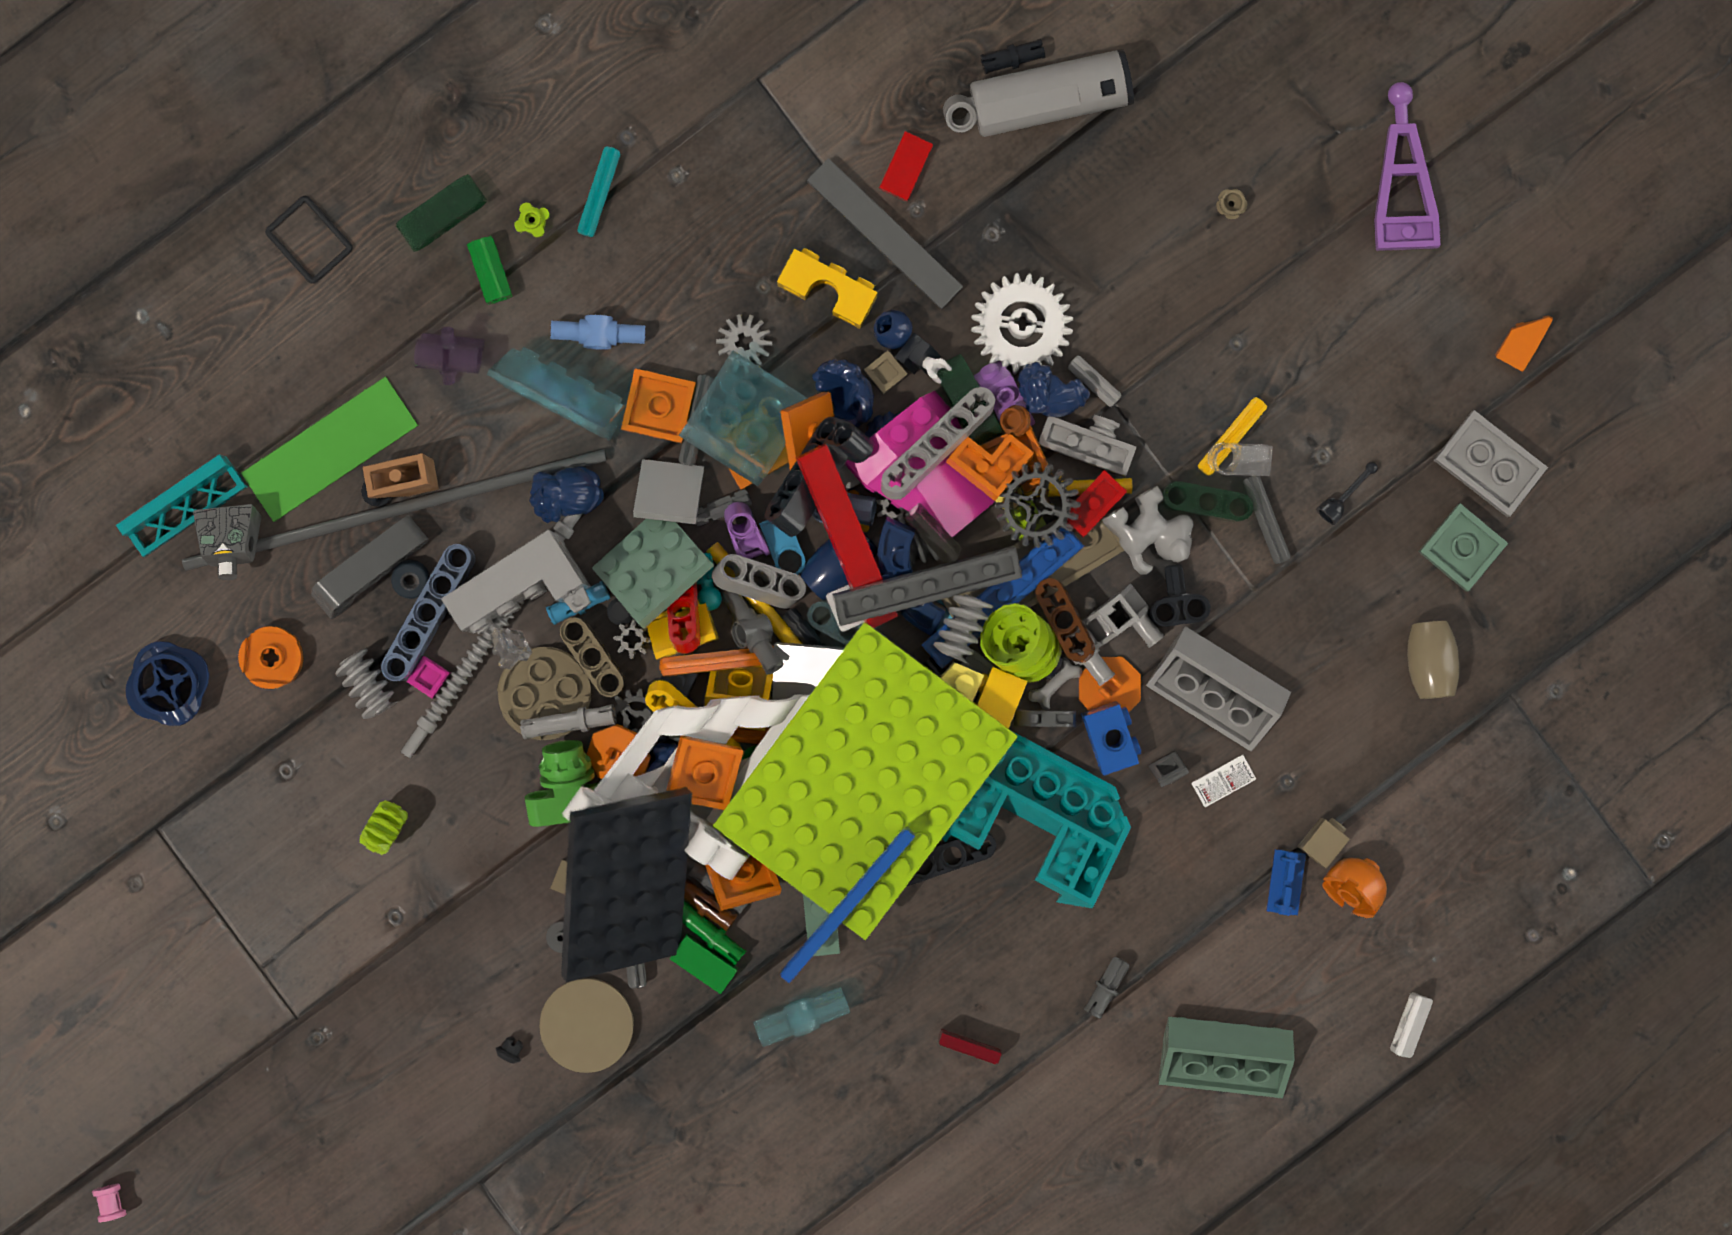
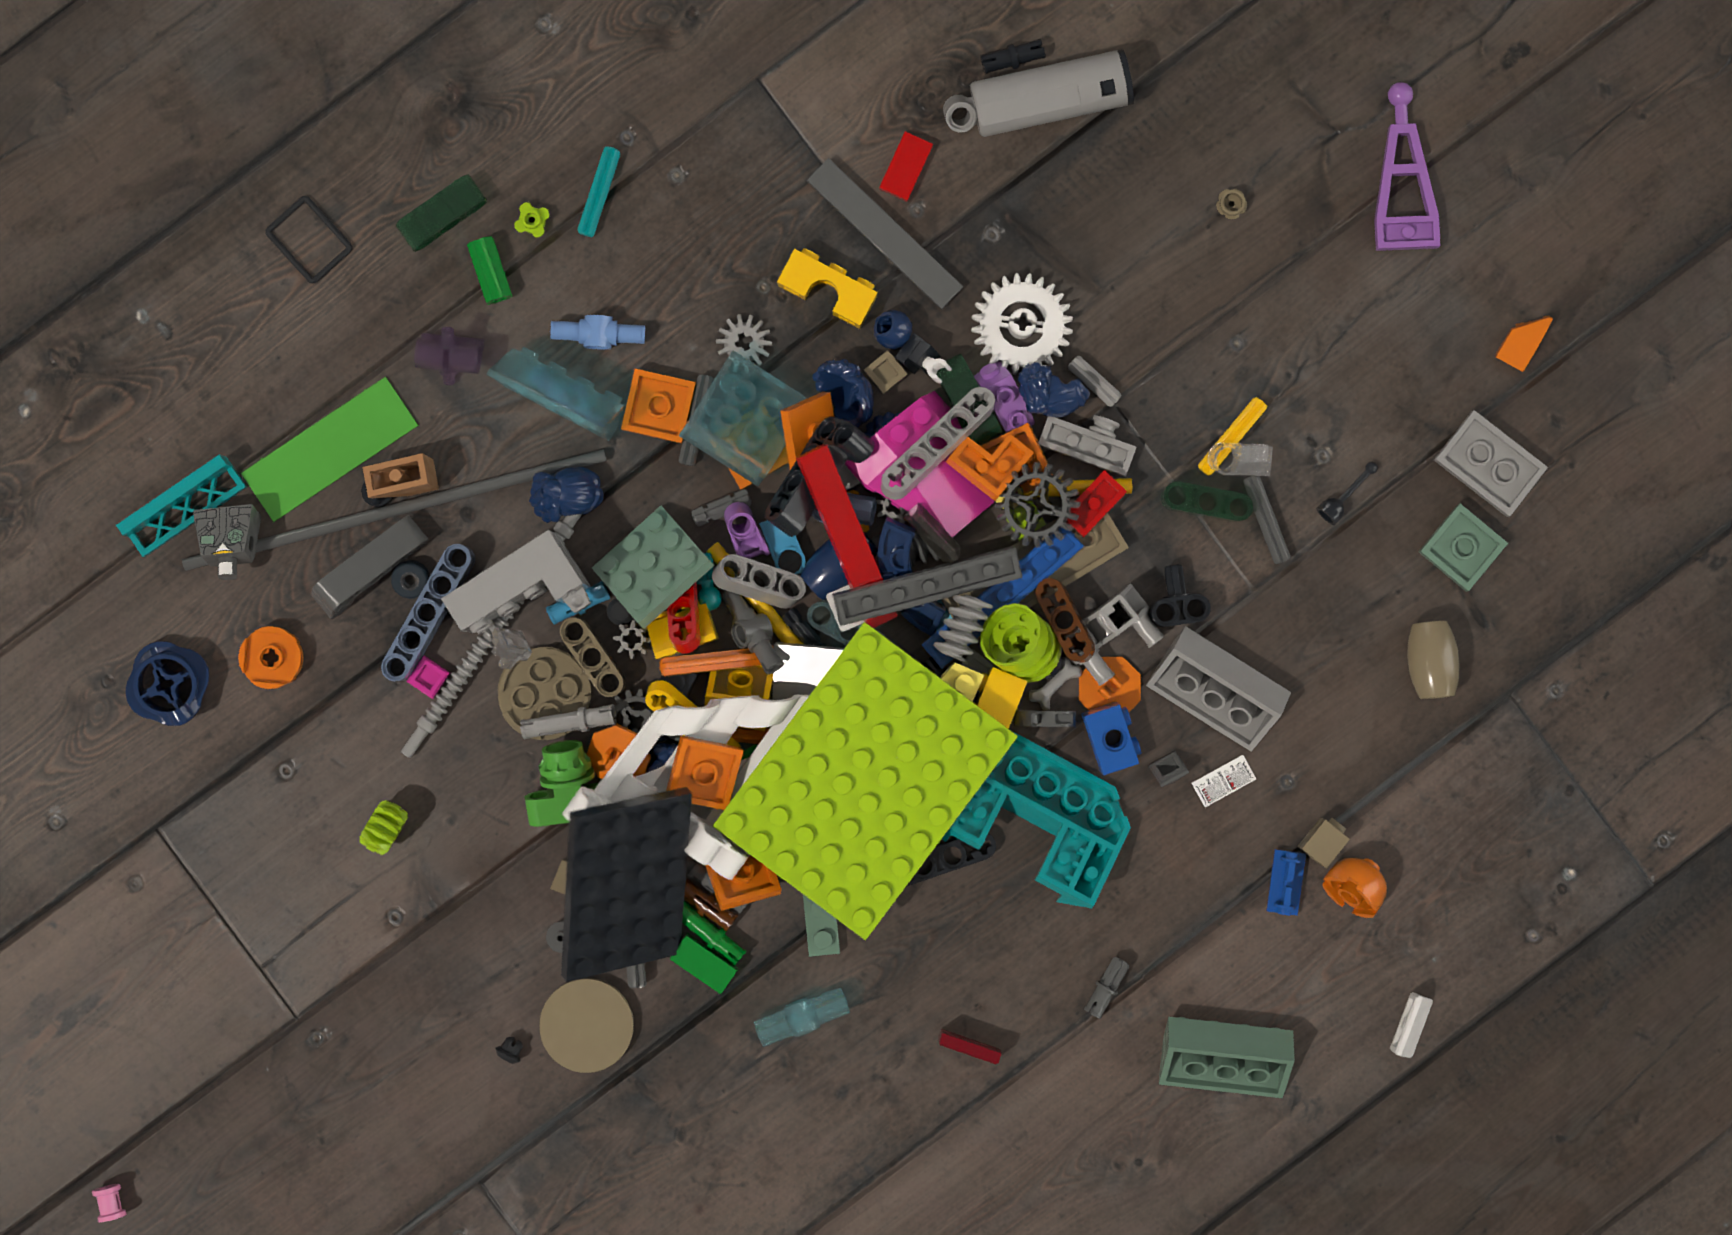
(365, 684): light grey piece -> none
(668, 491): light grey tile -> none
(847, 904): blue tile -> none
(1015, 420): dark orange plate -> none
(1170, 537): light grey animal -> none

